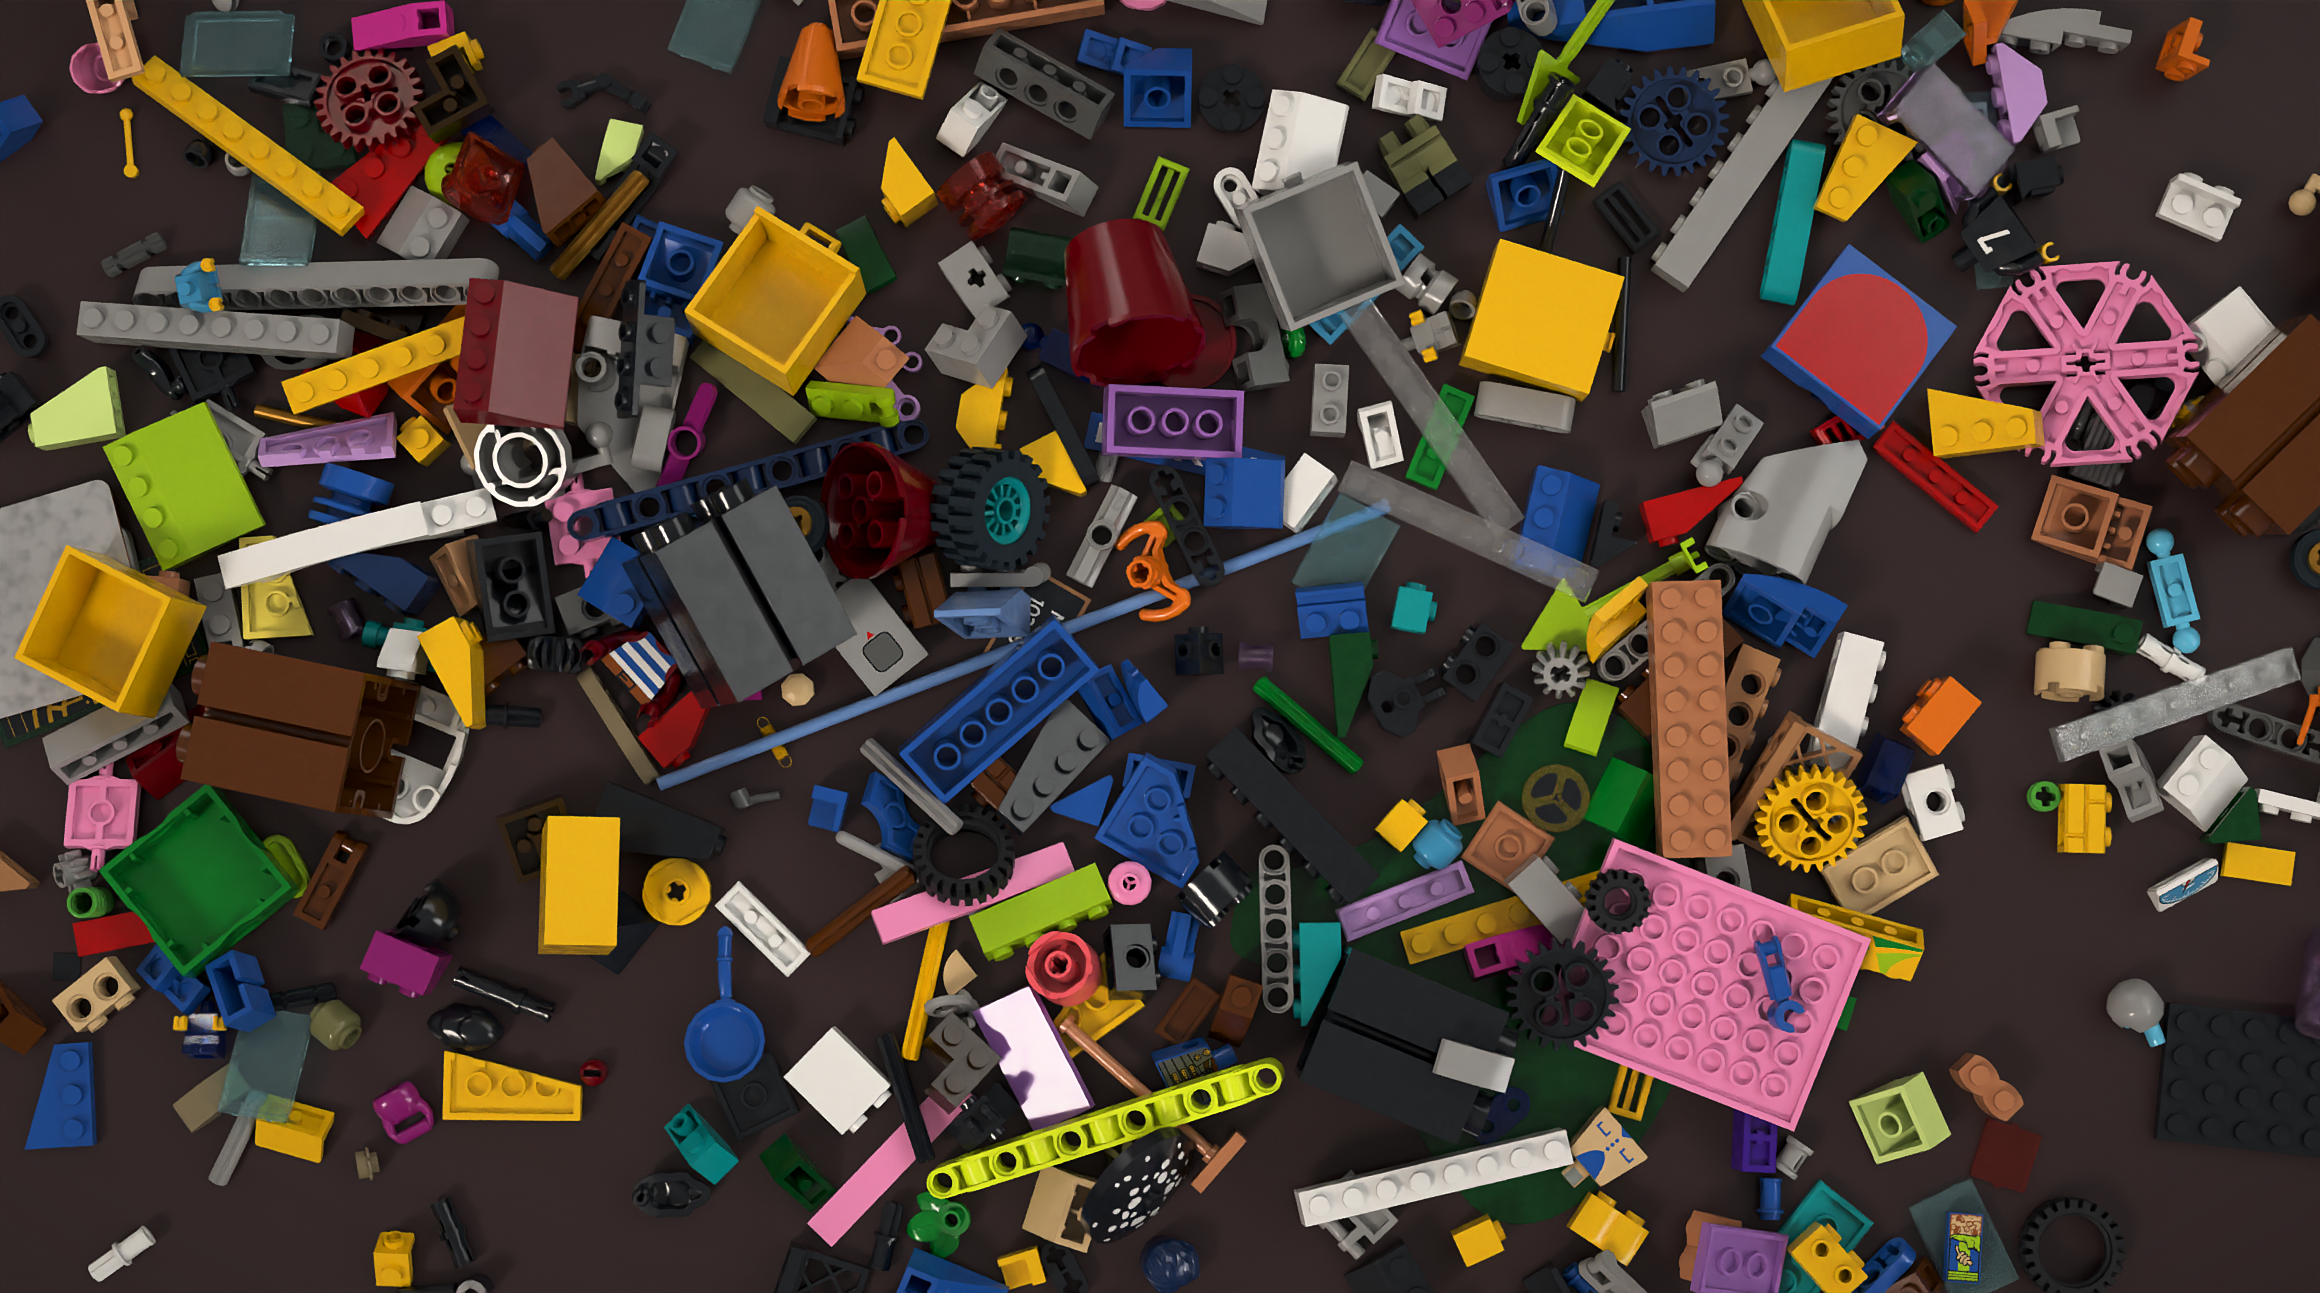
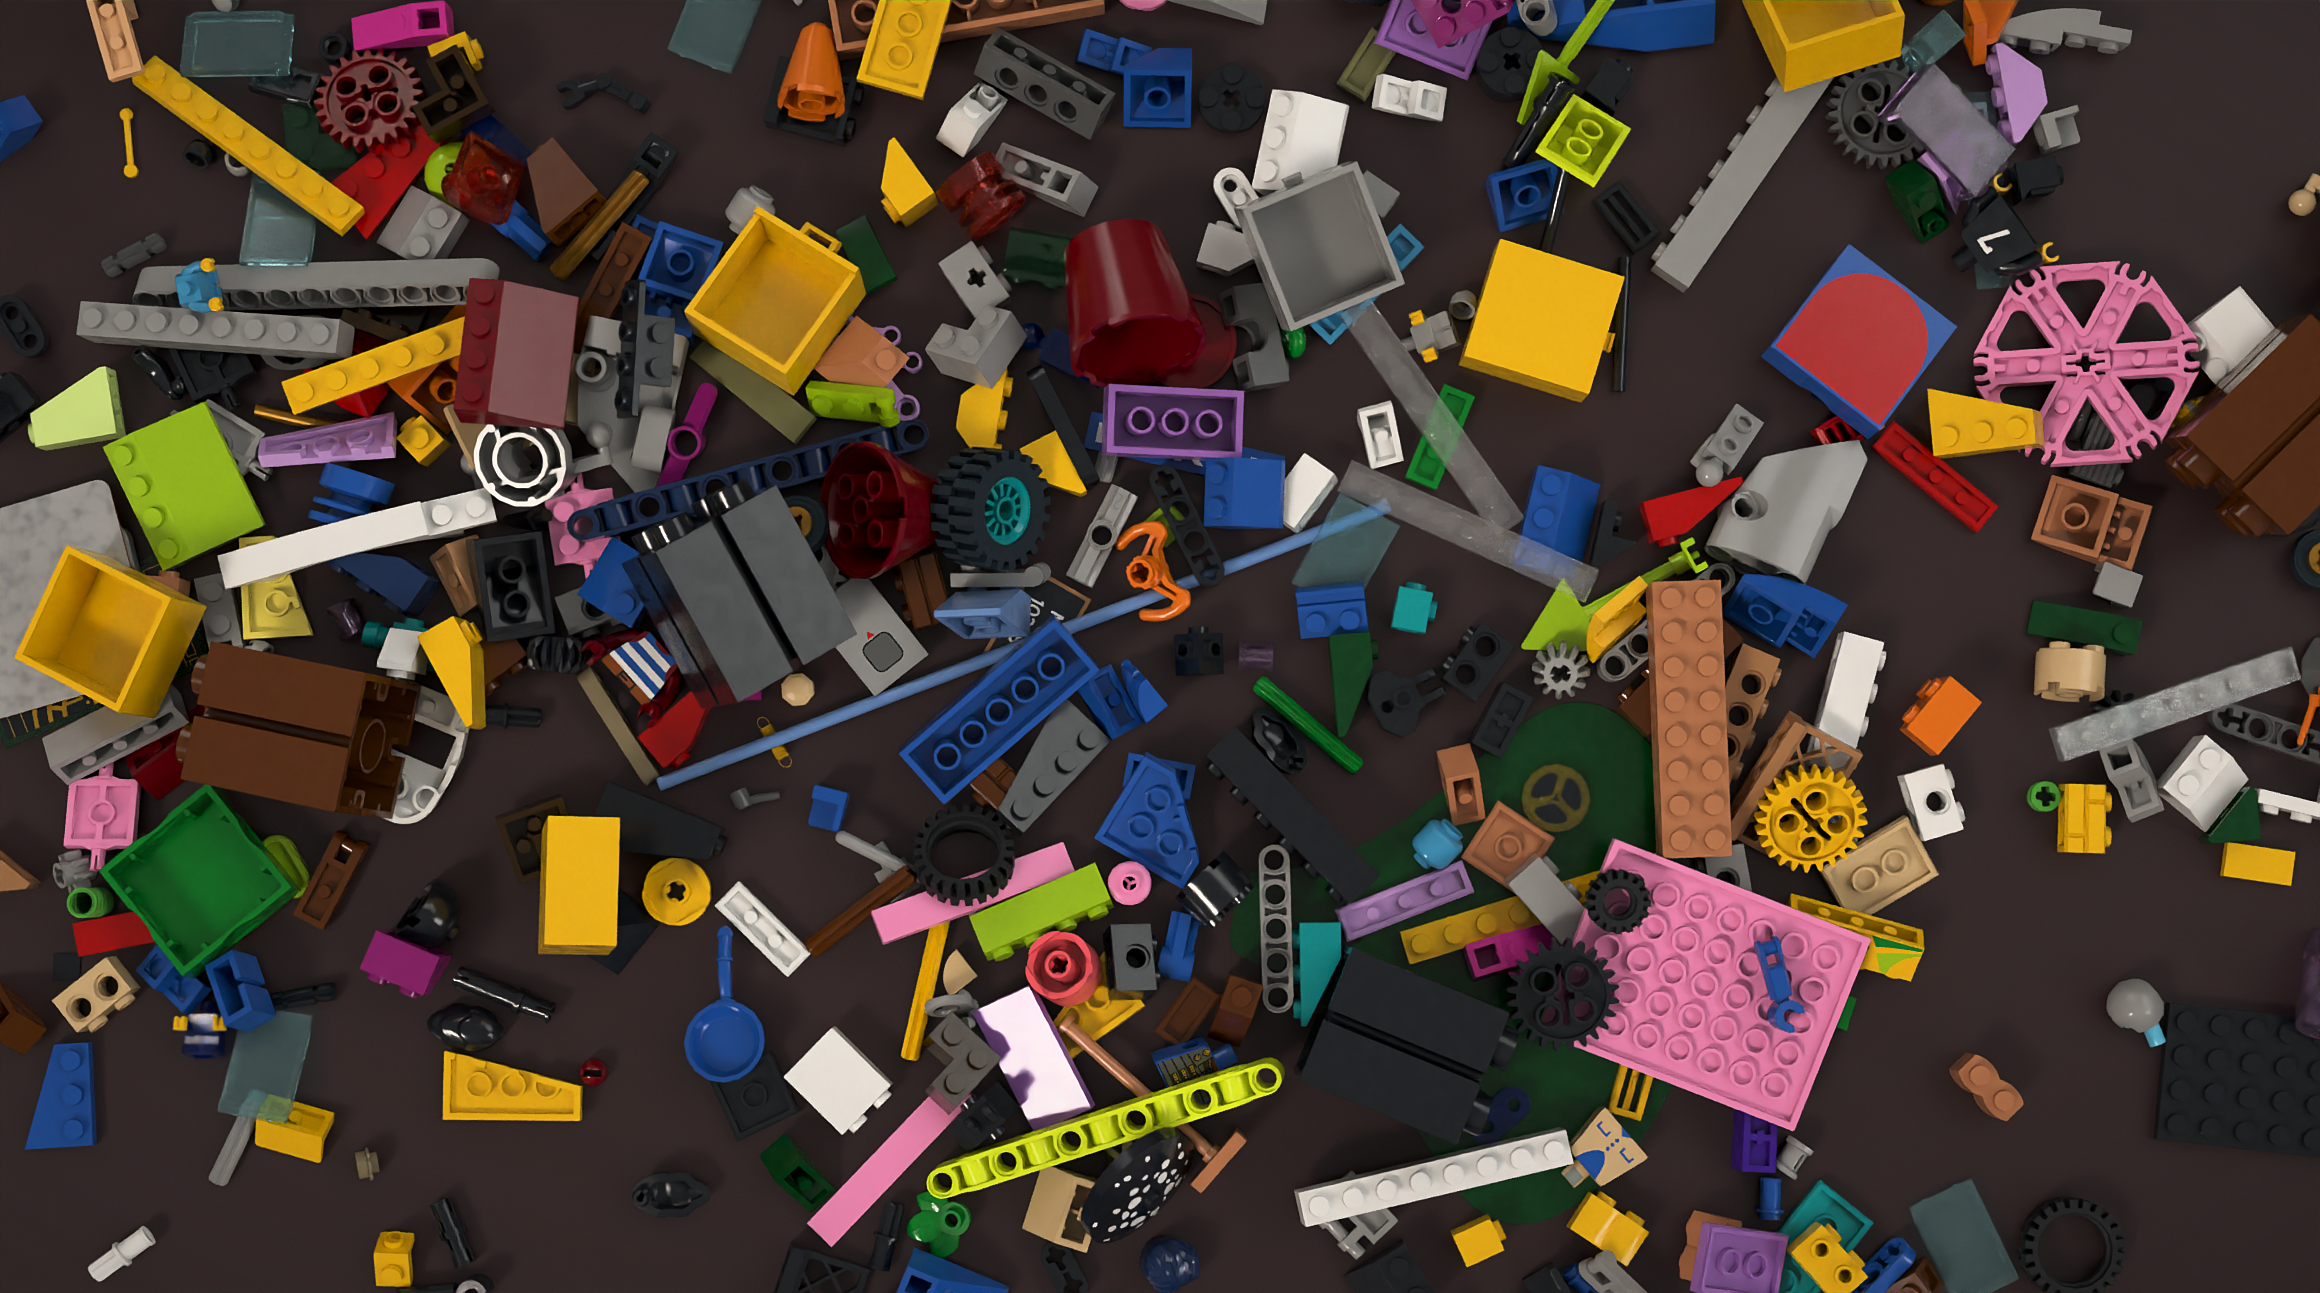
(90, 72): bright pink hair -> none
(202, 1102): dark tan slope -> none
(335, 1025): olive head -> none
(399, 1104): magenta piece -> none
(618, 148): yellowish green slope -> none
(701, 1144): teal slope -> none
(888, 807): blue tile -> none
(906, 1098): black axle -> none
(911, 786): light grey axle -> none
(1022, 1267): yellow panel -> none
(1086, 804): blue slope -> none
(1172, 167): lime tile -> none
(1329, 400): light grey brick -> none
(1401, 824): yellow brick -> none
(1419, 160): olive hips -> none
(1439, 284): light grey wheel -> none
(1473, 1065): light grey slope -> none
(1525, 407): light grey beam -> none
(1591, 717): lime slope -> none
(1624, 802): green slope -> none
(1683, 414): light grey slope -> none
(1700, 102): dark blue gear -> none
(1734, 77): light grey plate -> none
(1792, 221): teal beam -> none
(1860, 166): yellow wing -> none
(1885, 769): clear blue torso -> none
(1900, 1118): yellowish green slope -> none
(1963, 1247): tile -> none
(2005, 1155): clear red piece -> none
(2169, 658): white pin -> none
(2173, 590): medium azure plate -> none
(2177, 51): orange bracket -> none
(2184, 883): white slope -> none
(2197, 206): white bracket -> none

